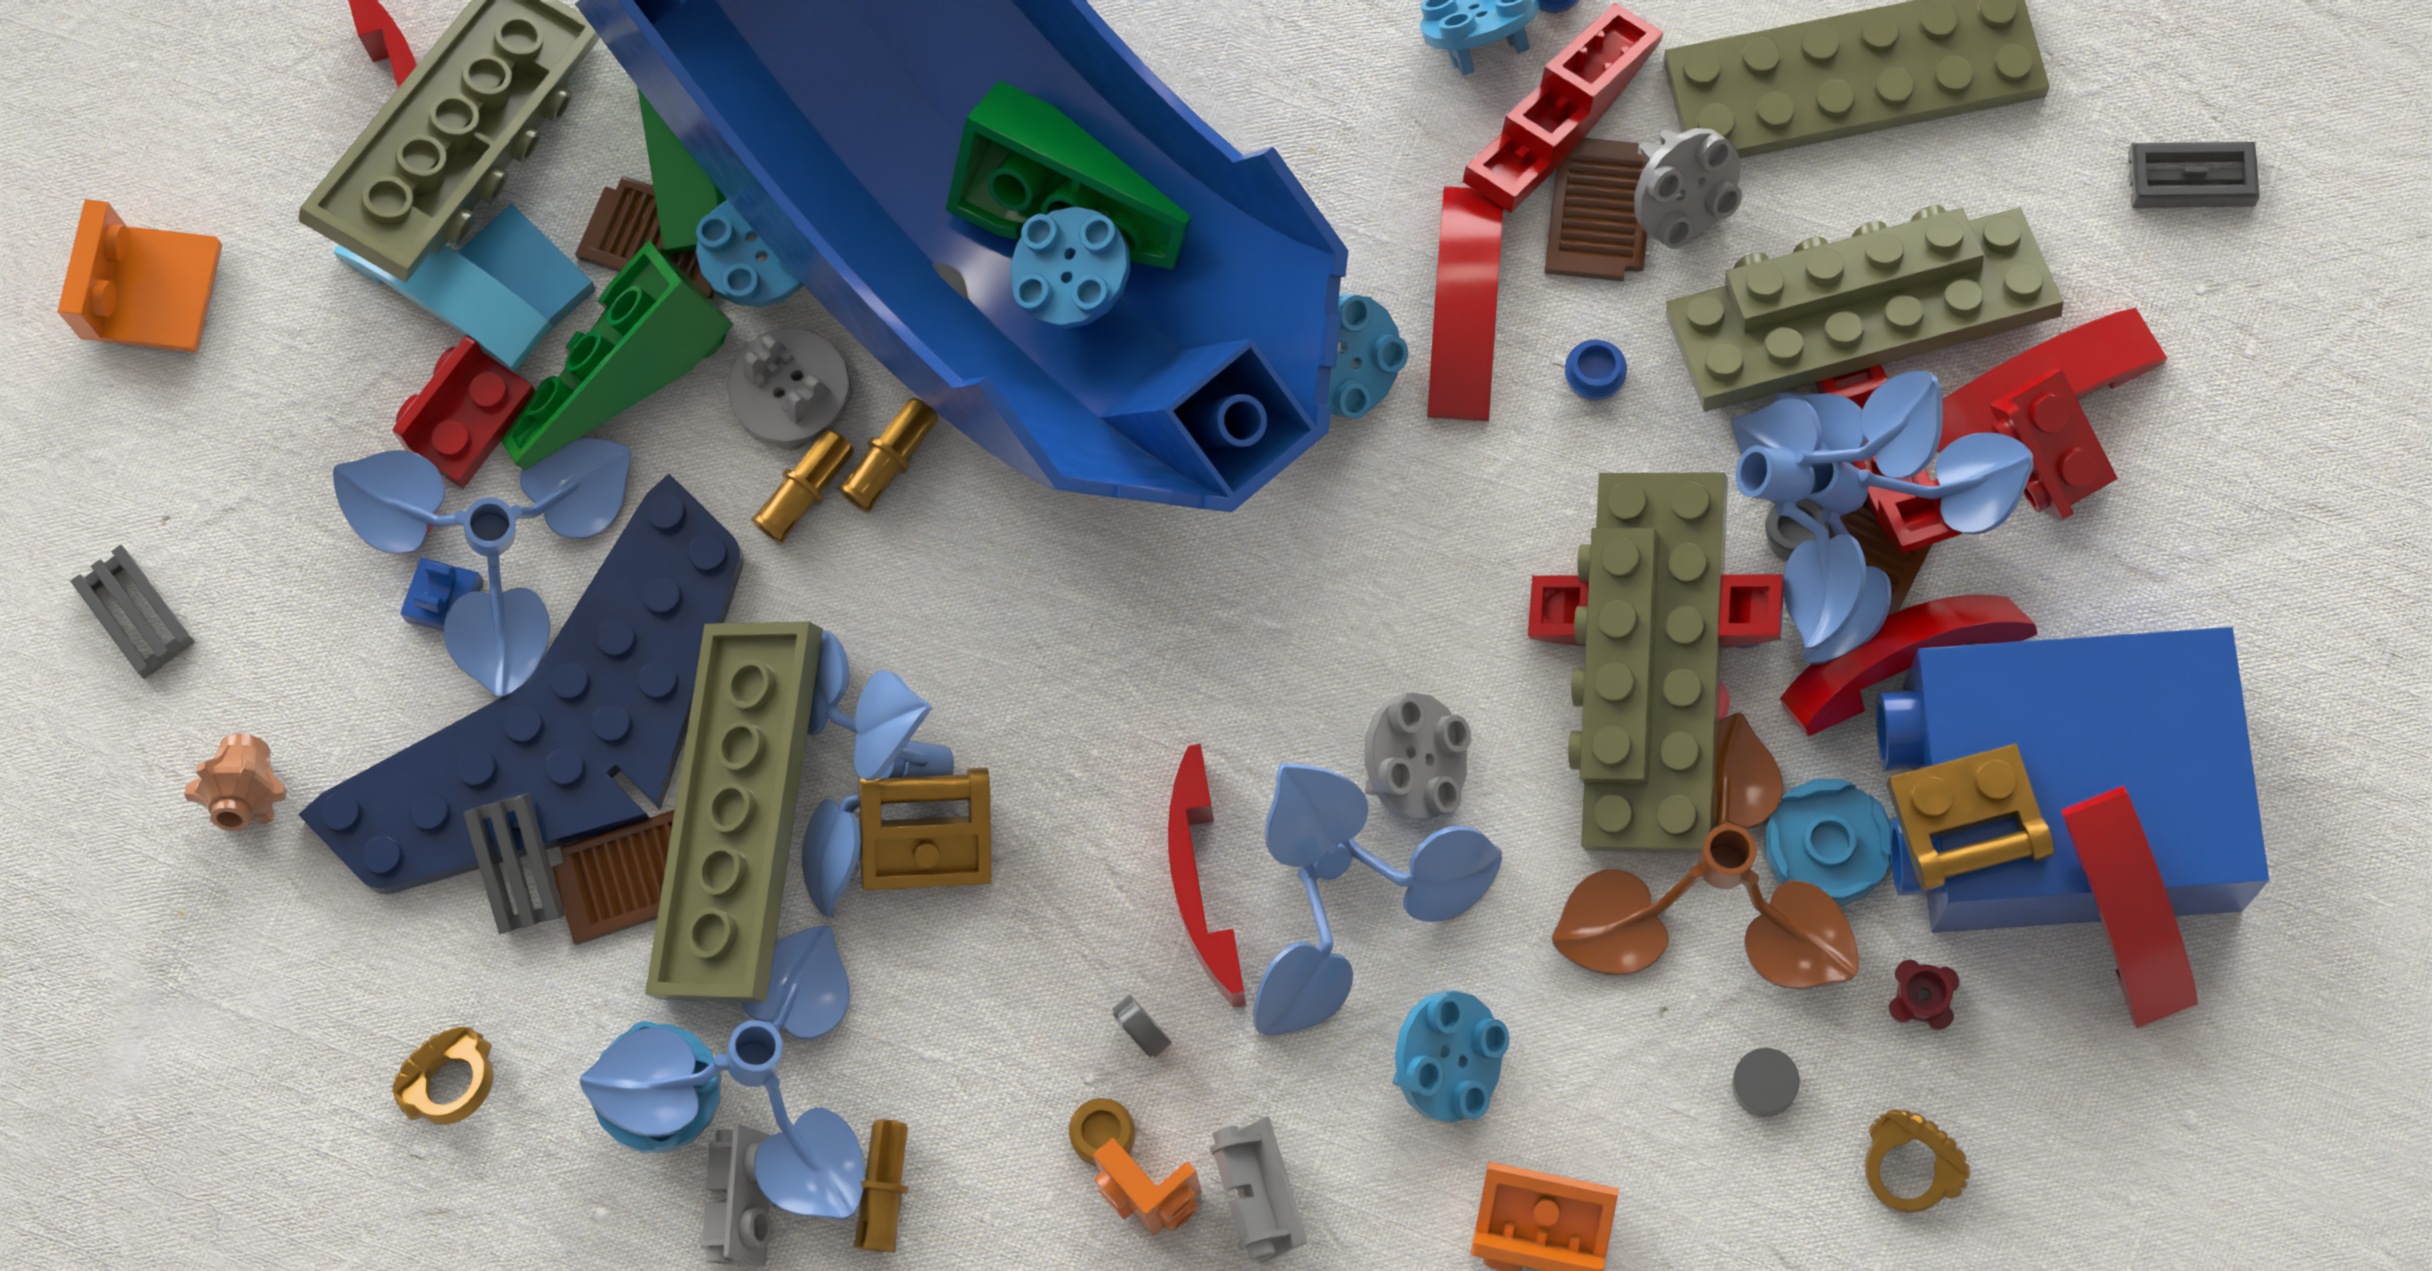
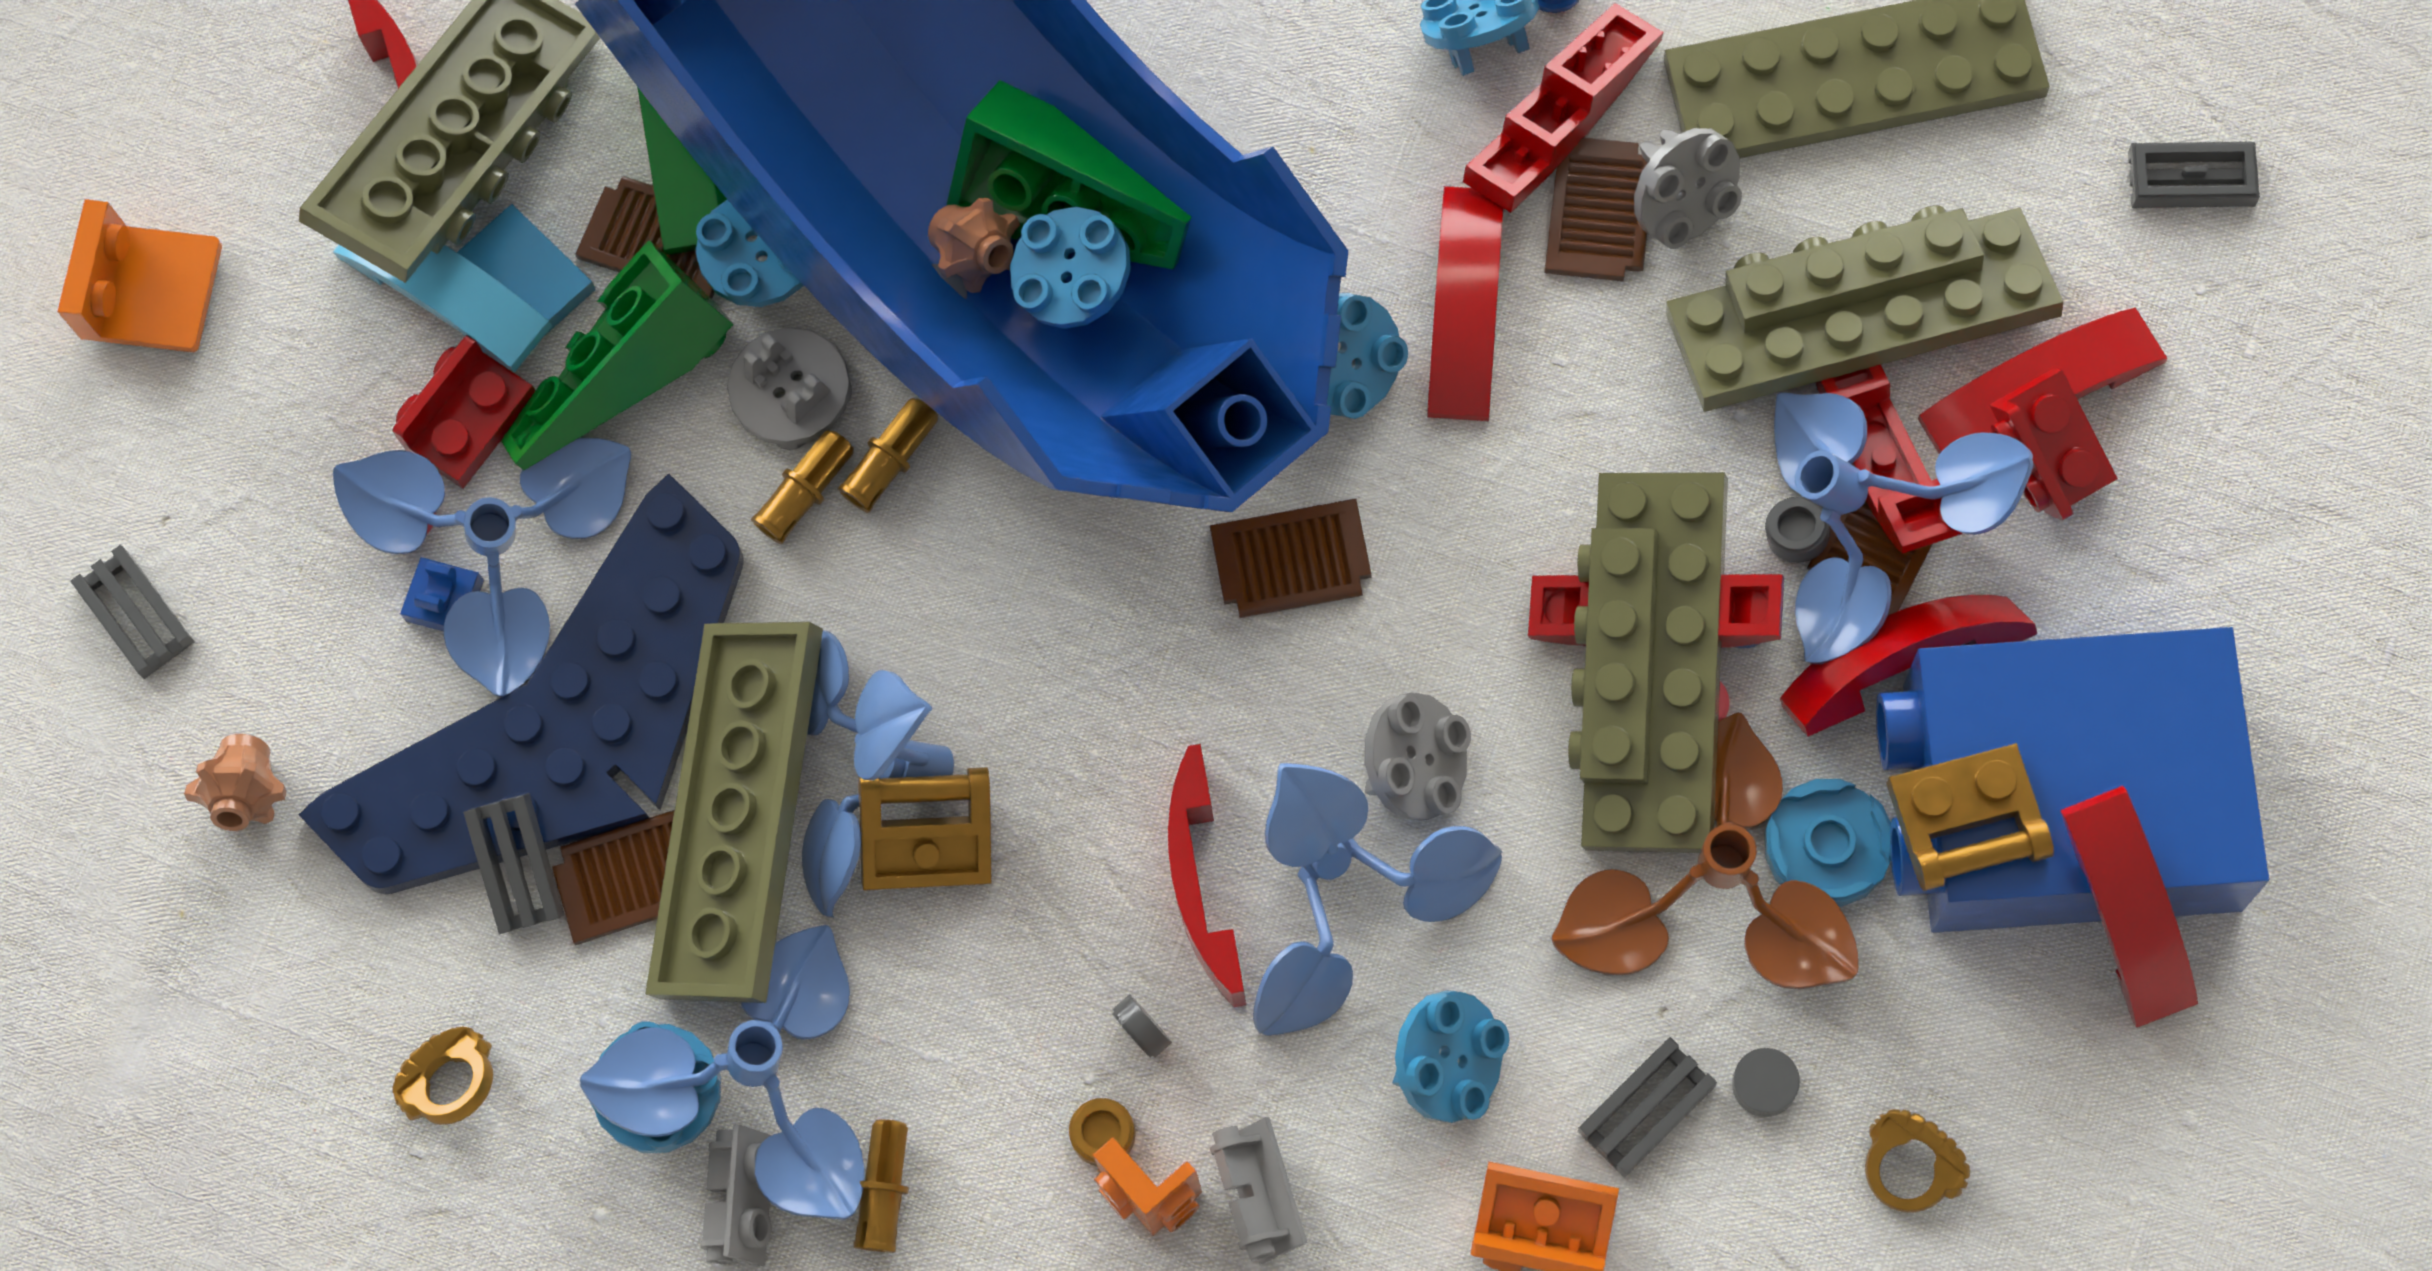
(973, 241): none -> nougat rock
(1291, 558): none -> reddish brown window
(1595, 369): blue plate -> none
(1685, 1067): none -> dark grey tile
(1777, 455): medium blue plant -> none
(1937, 981): dark red plate -> none

